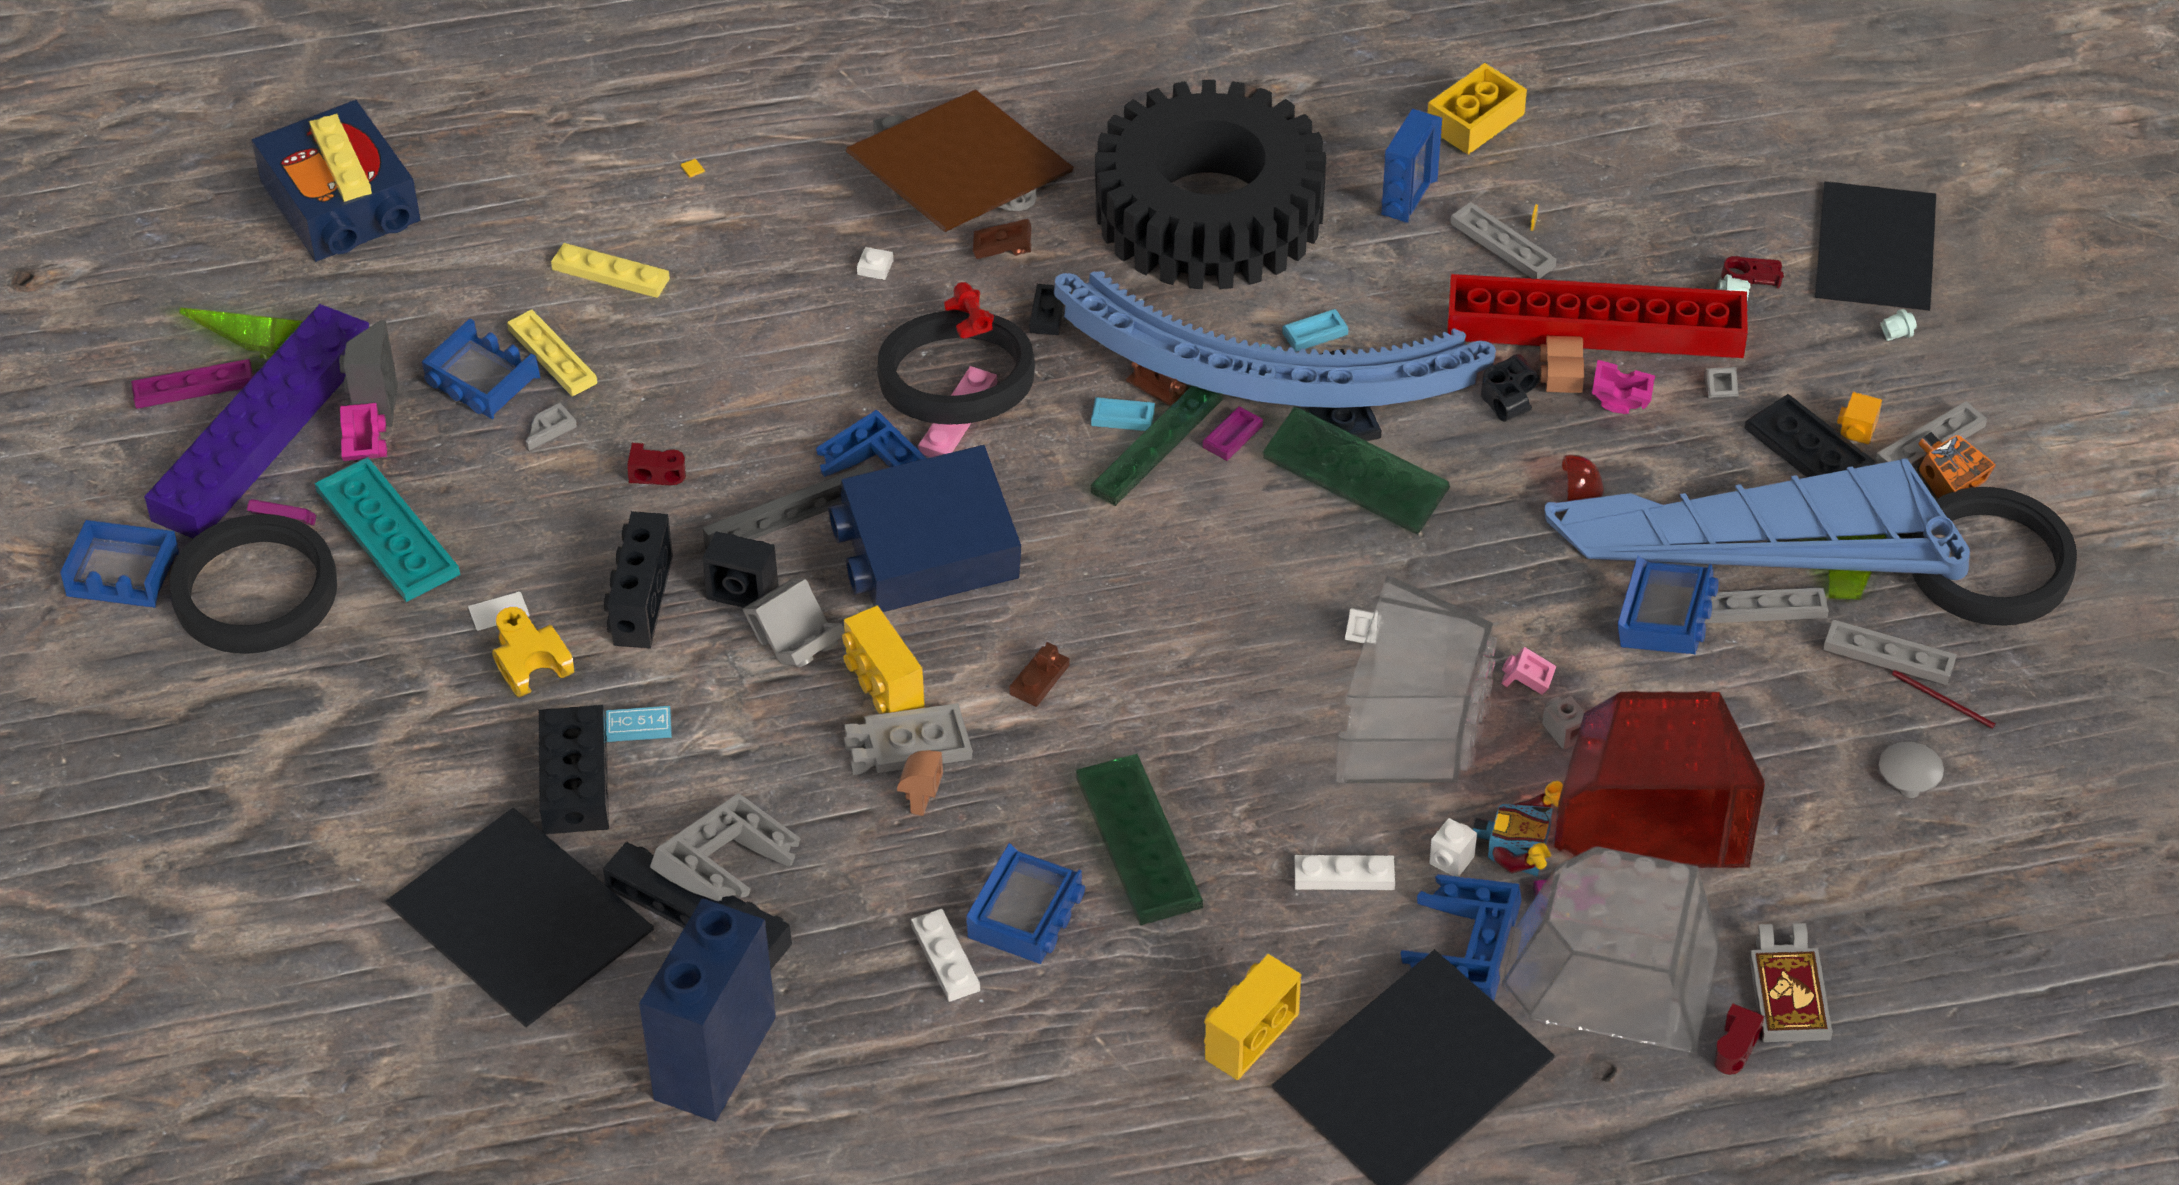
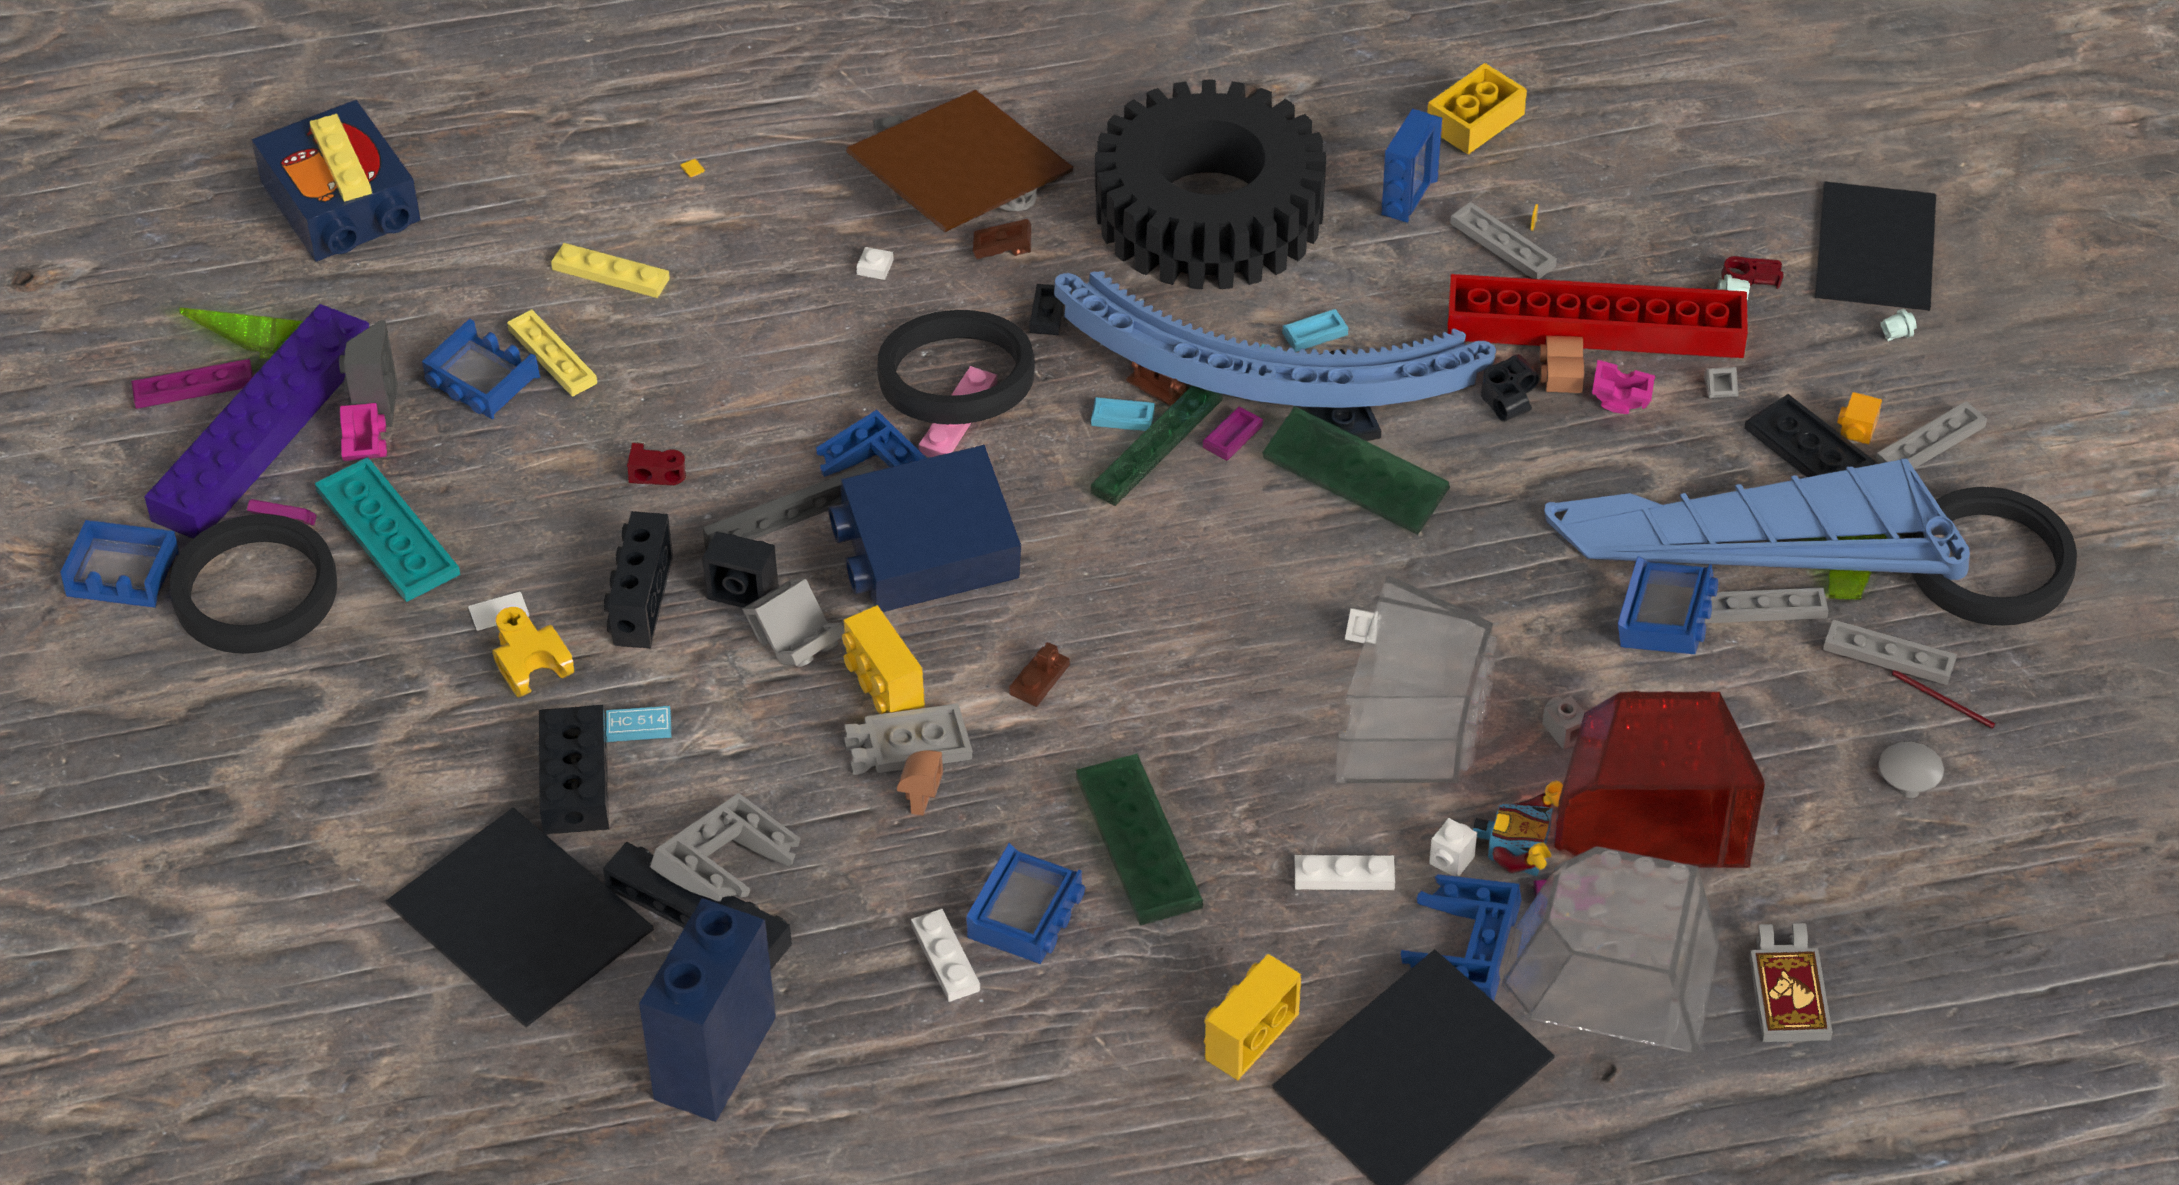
(549, 425): light grey tile -> none
(967, 300): red piece -> none
(1529, 670): bright pink bracket -> none
(1583, 478): clear red helmet -> none
(1736, 1046): dark red leg -> none
(1953, 464): torso -> none

